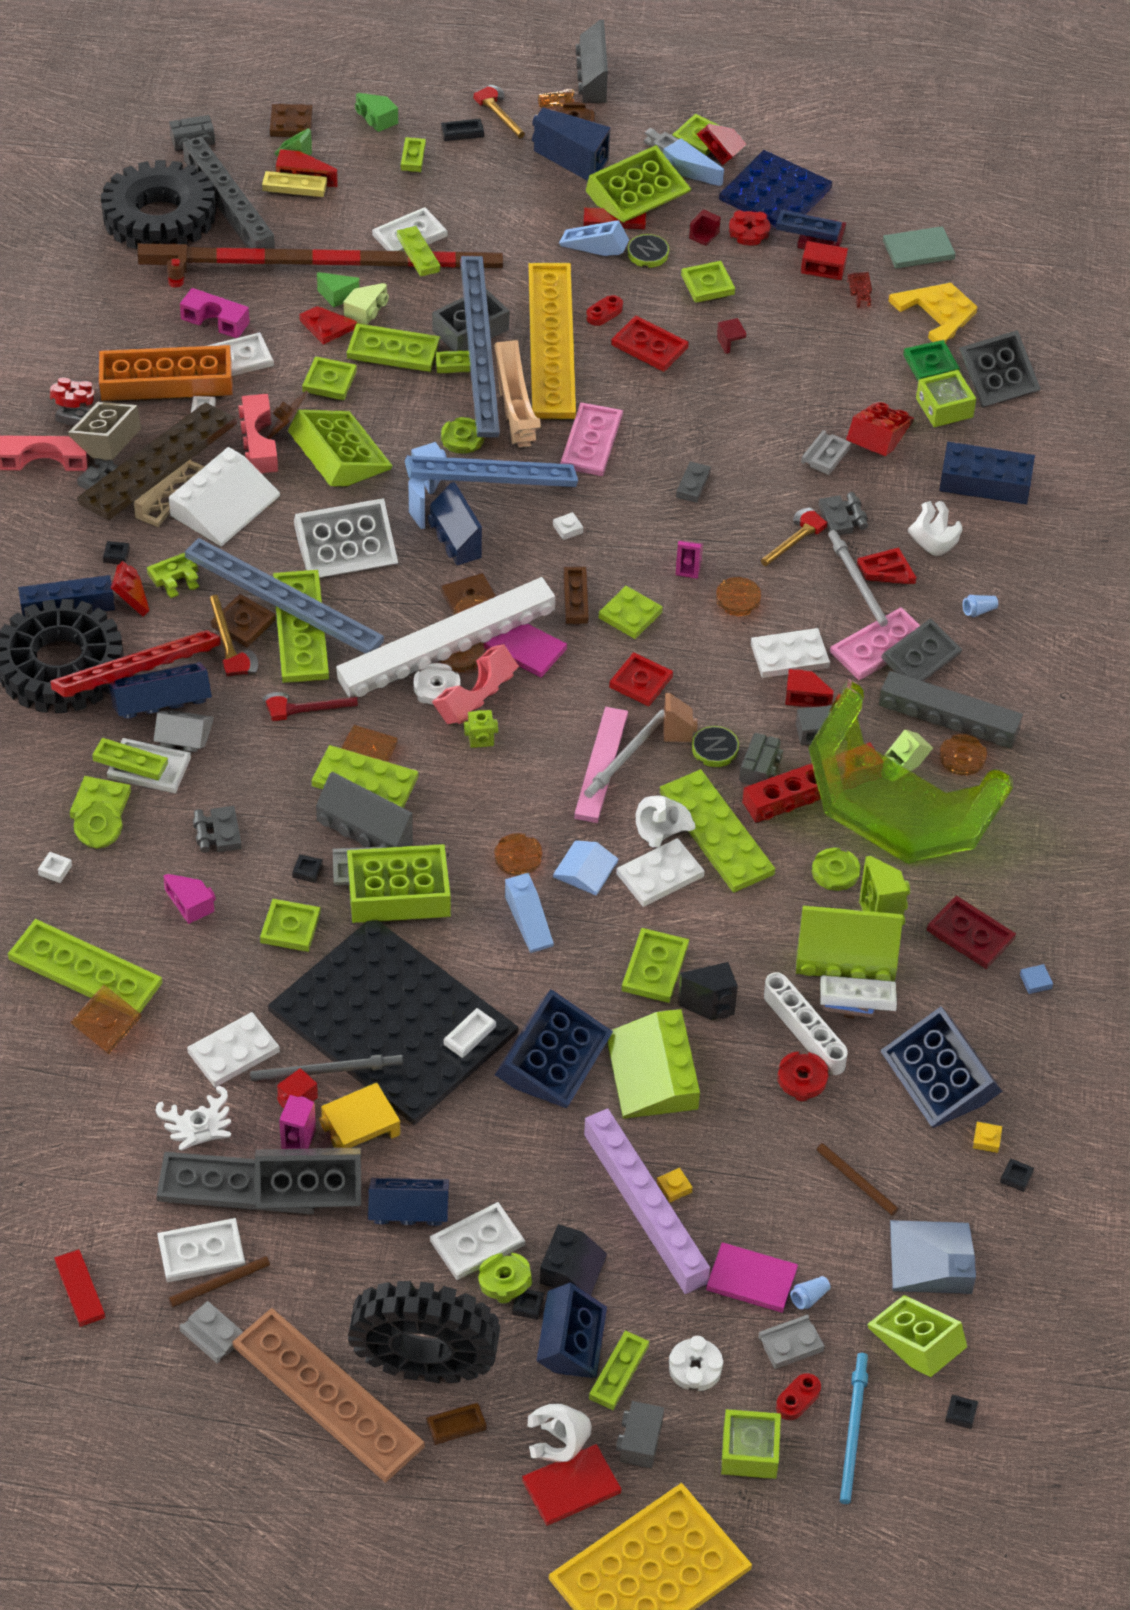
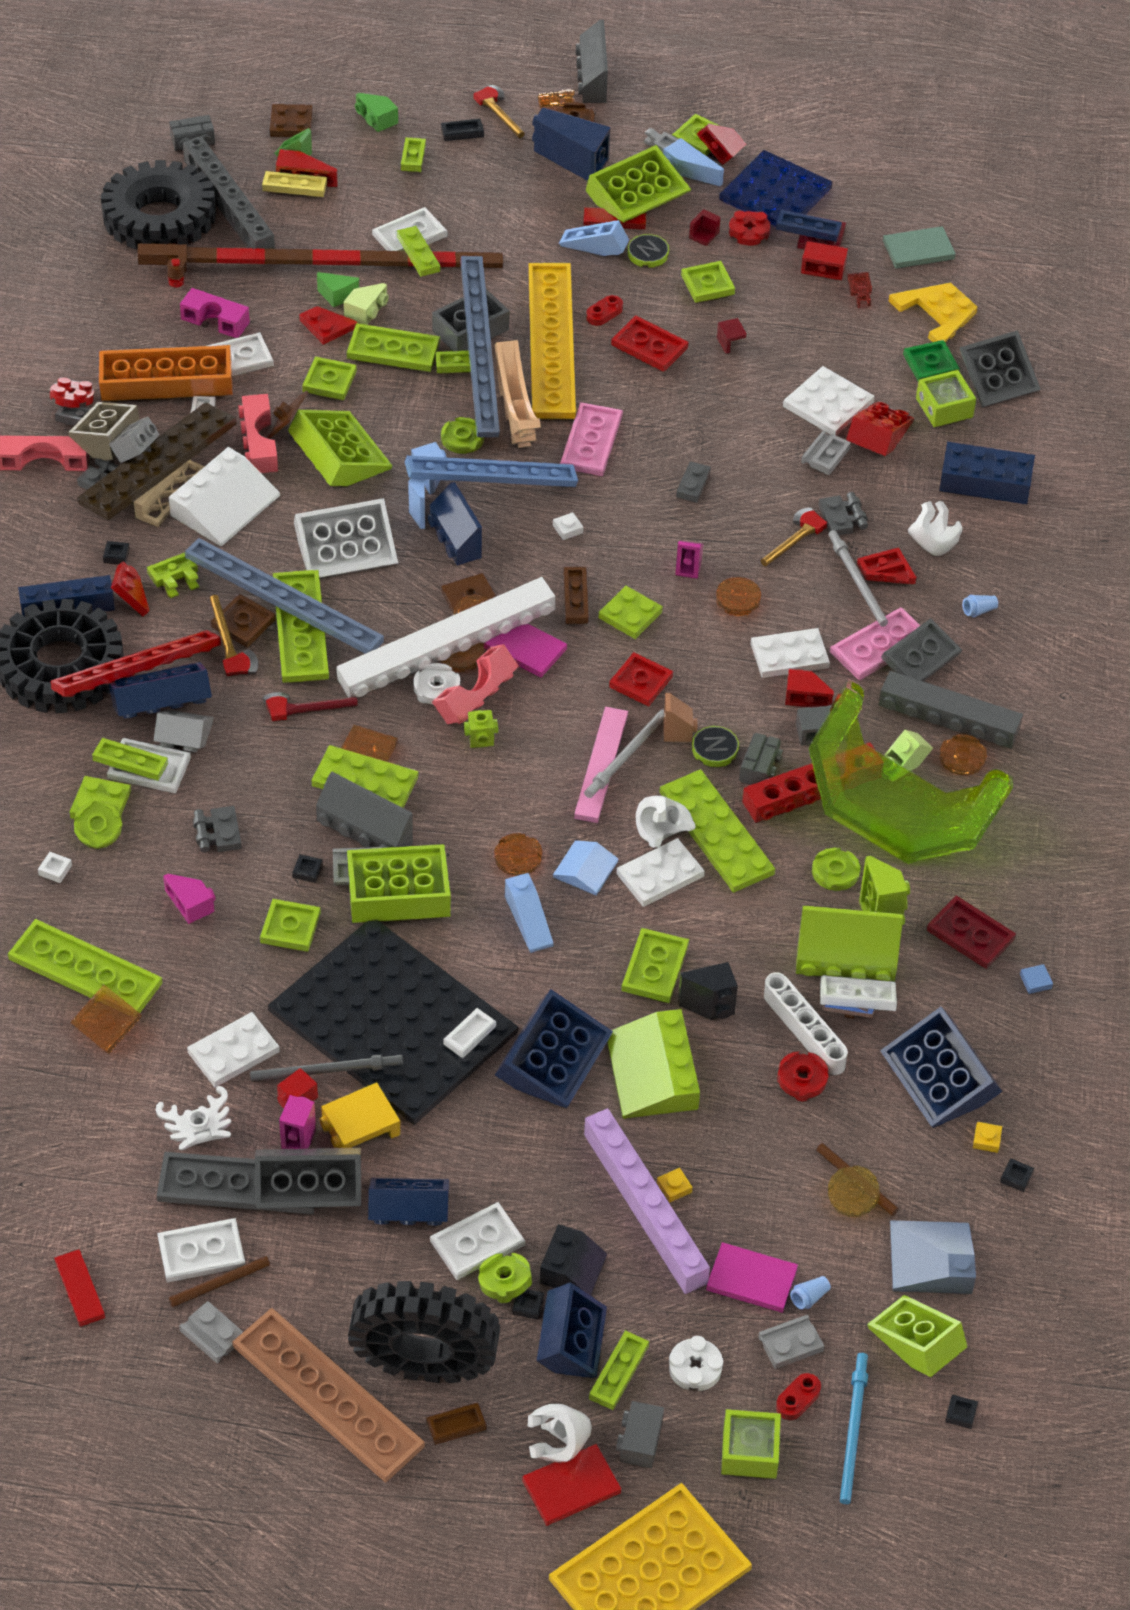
(134, 439): none -> light grey brick
(828, 401): none -> white plate
(853, 1191): none -> clear yellow tile

